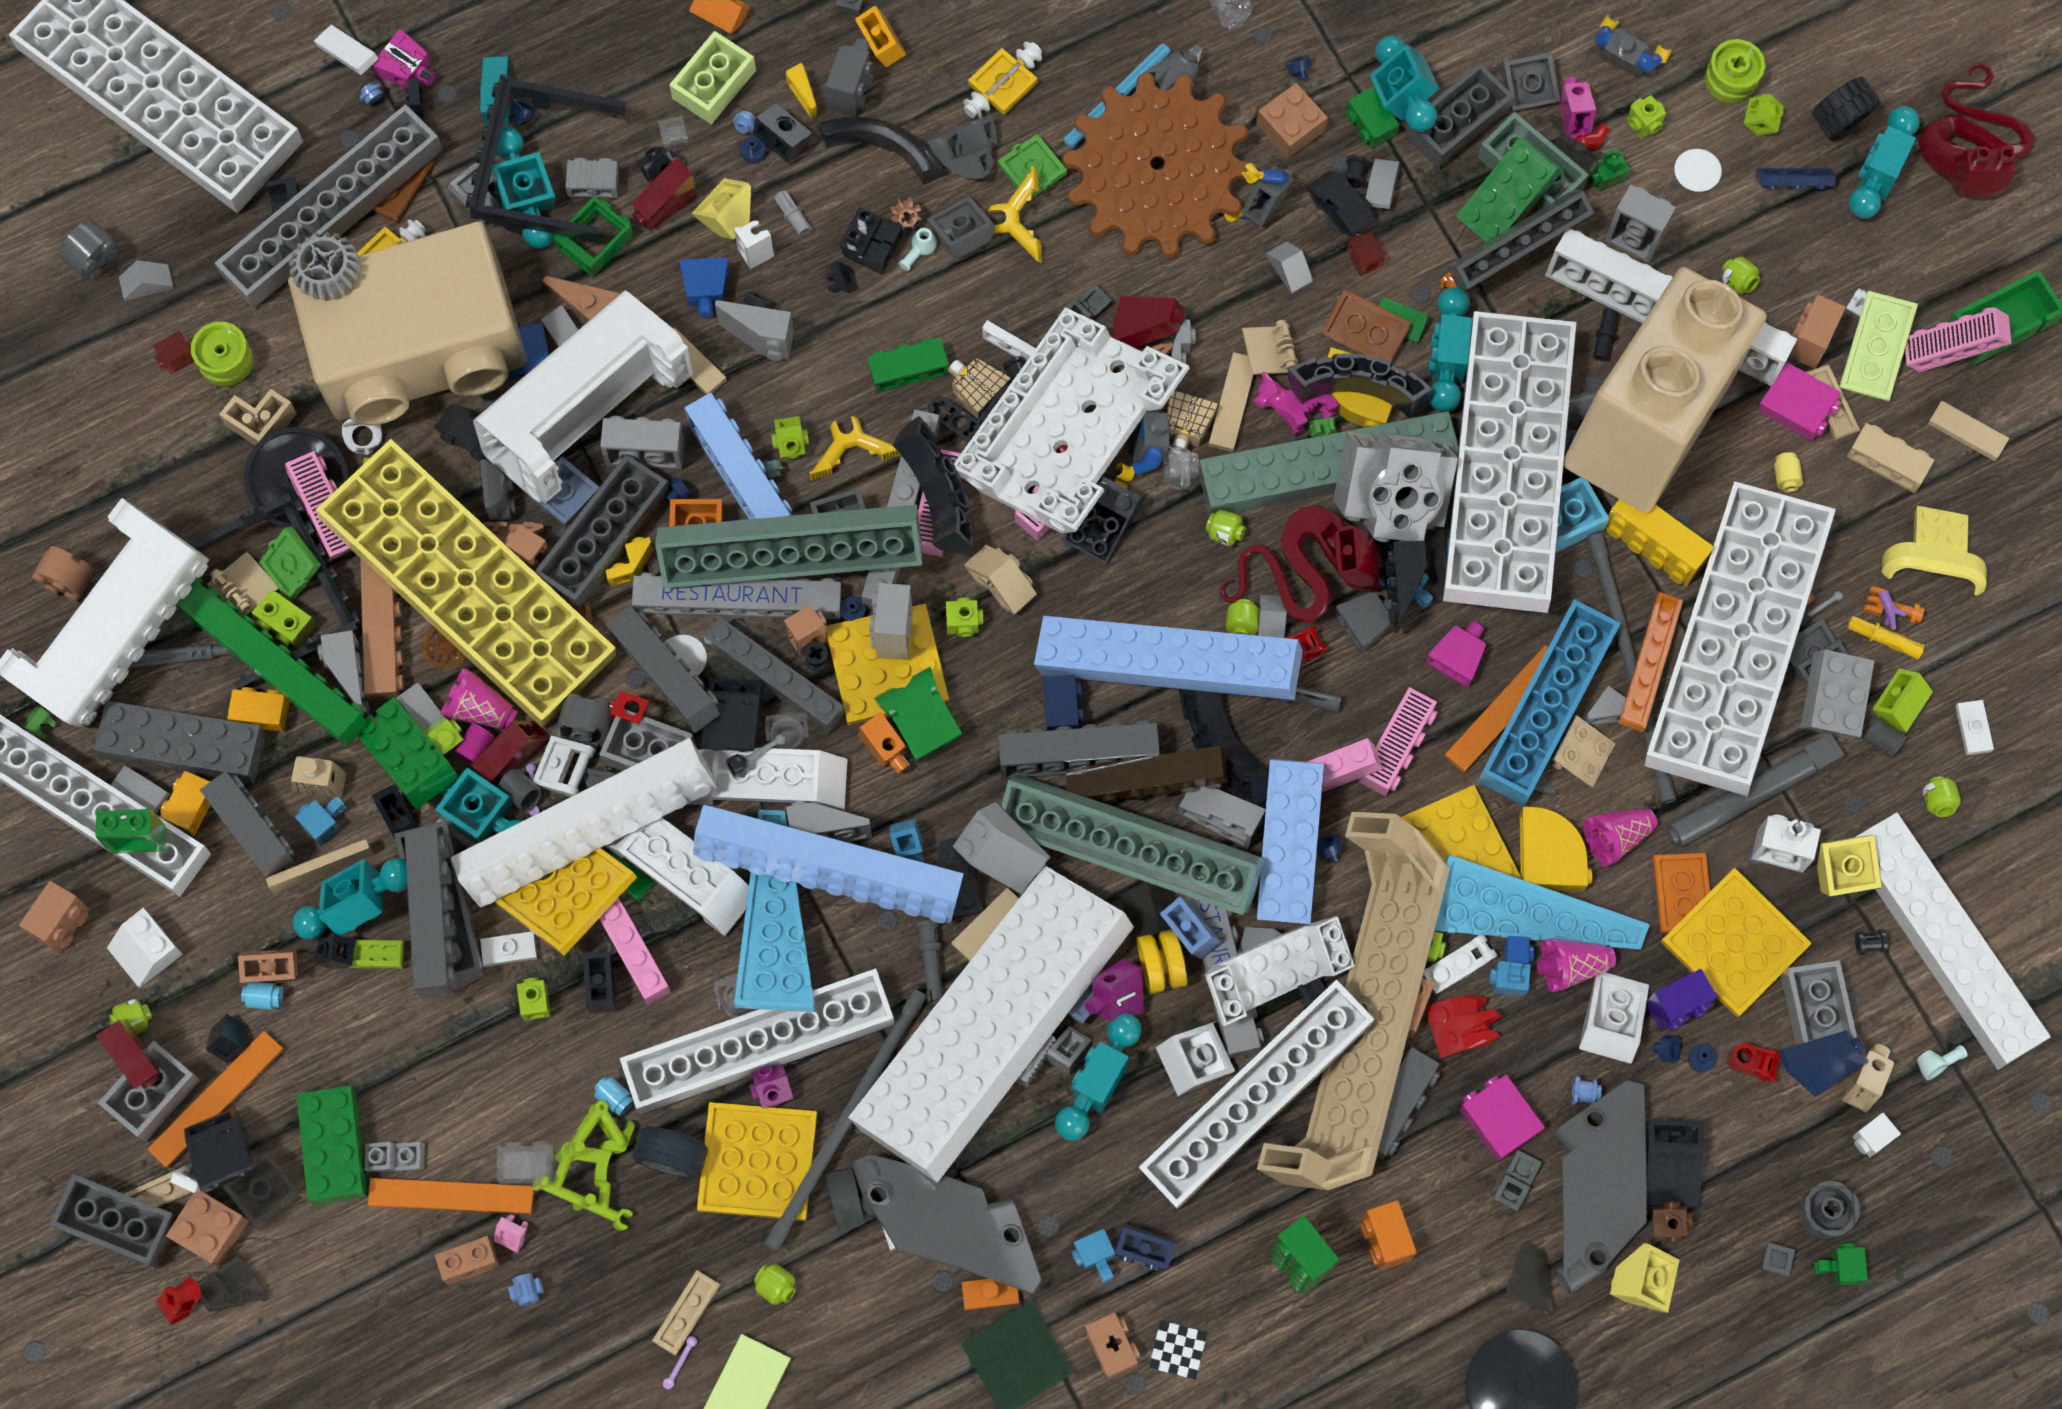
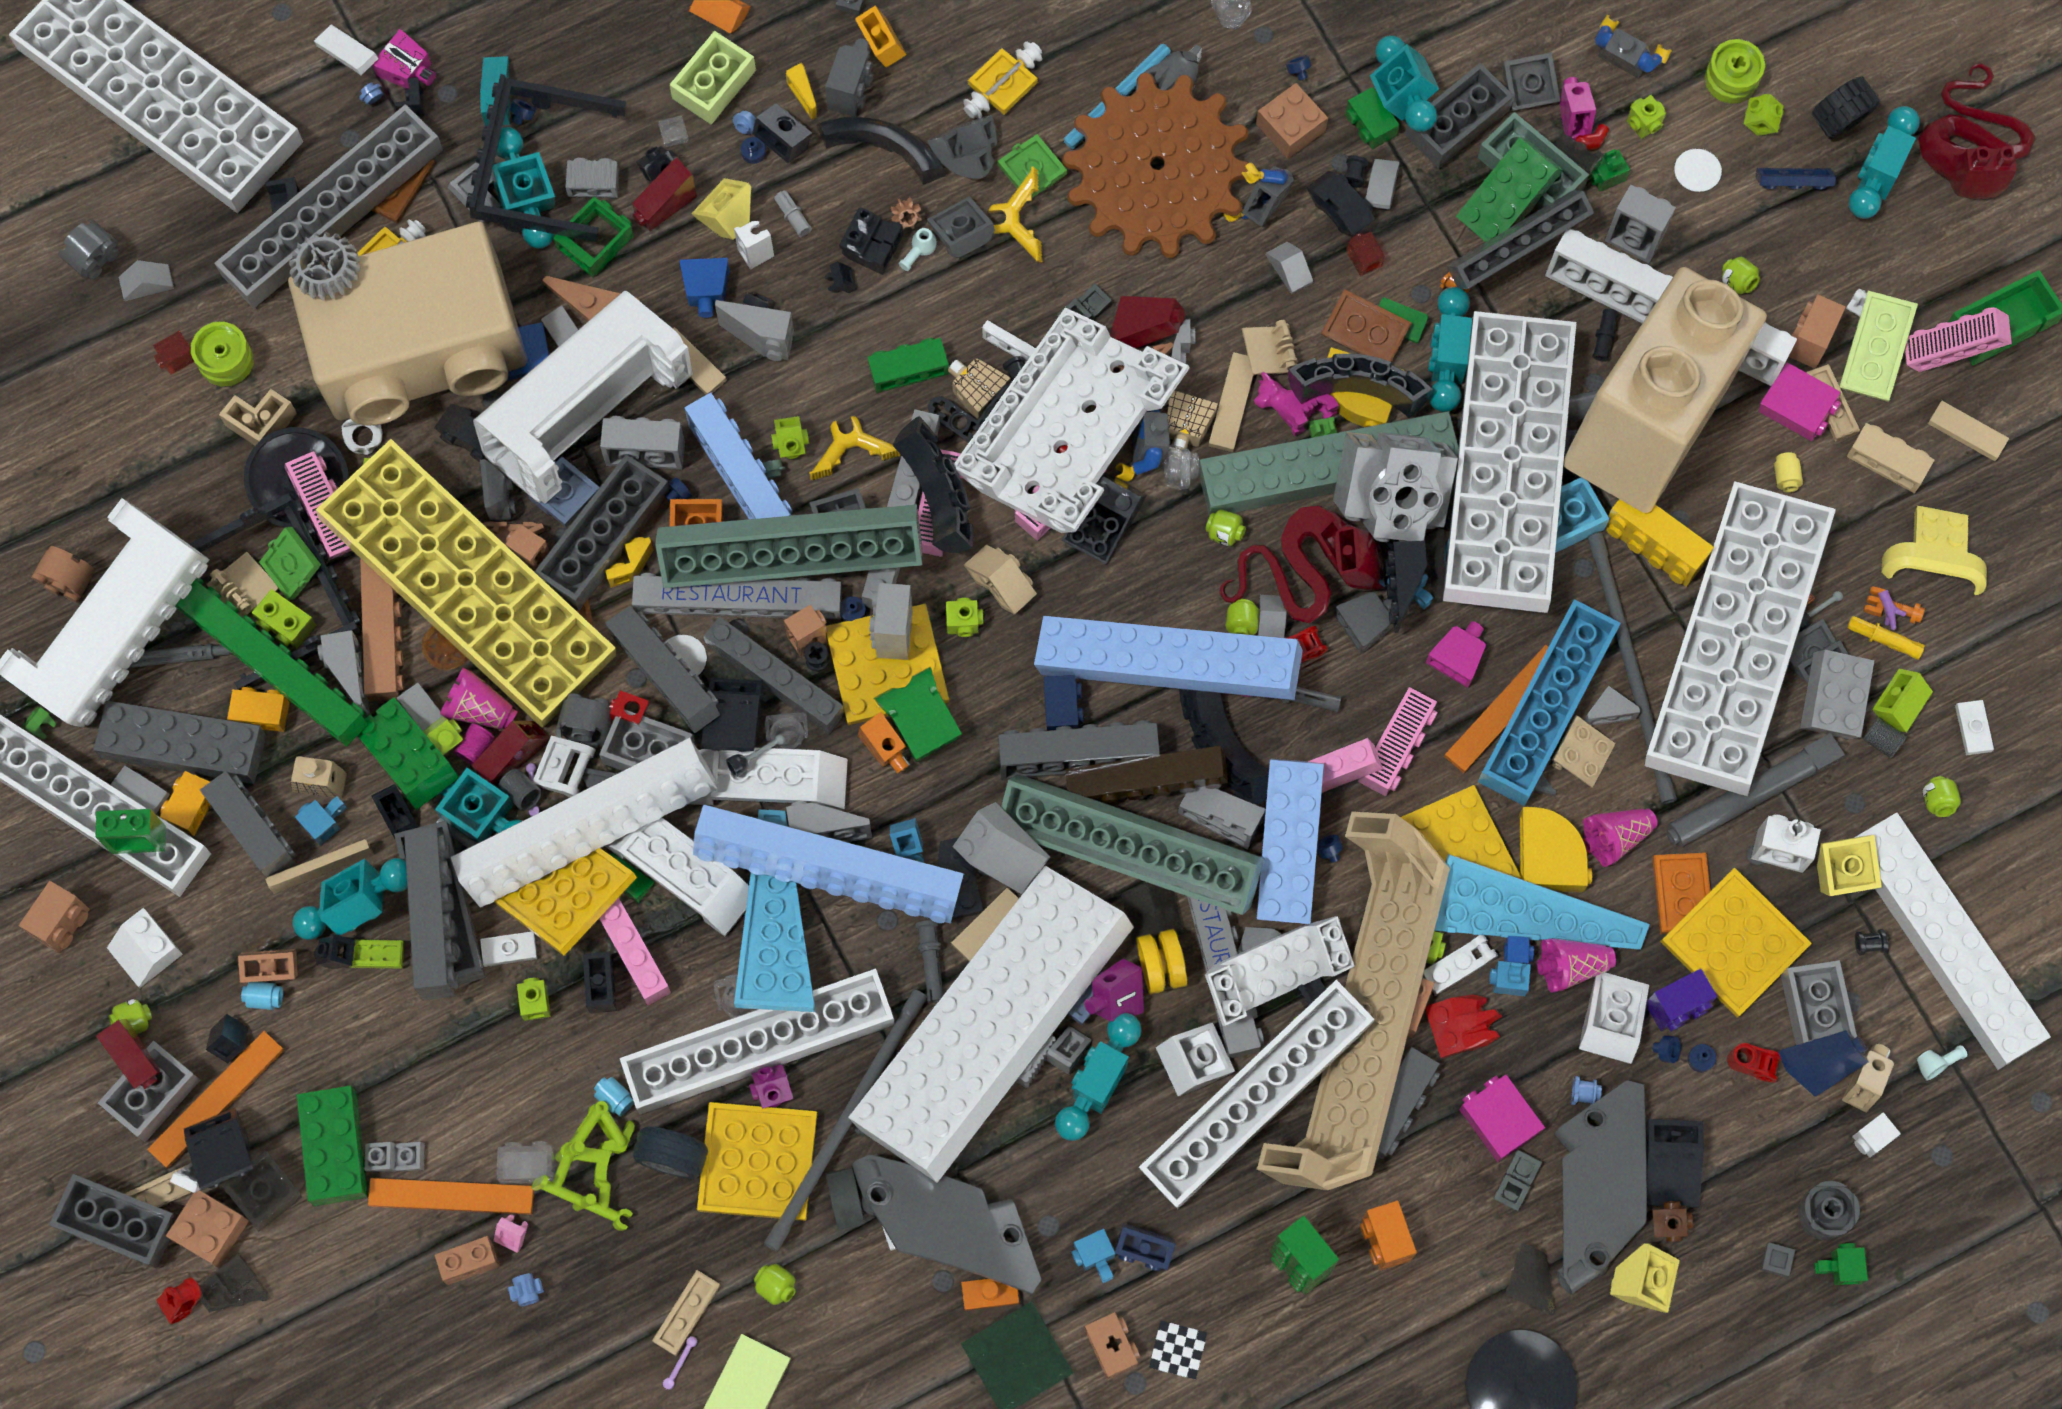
(1190, 927): medium blue brick -> none
(1650, 662): orange tile -> none

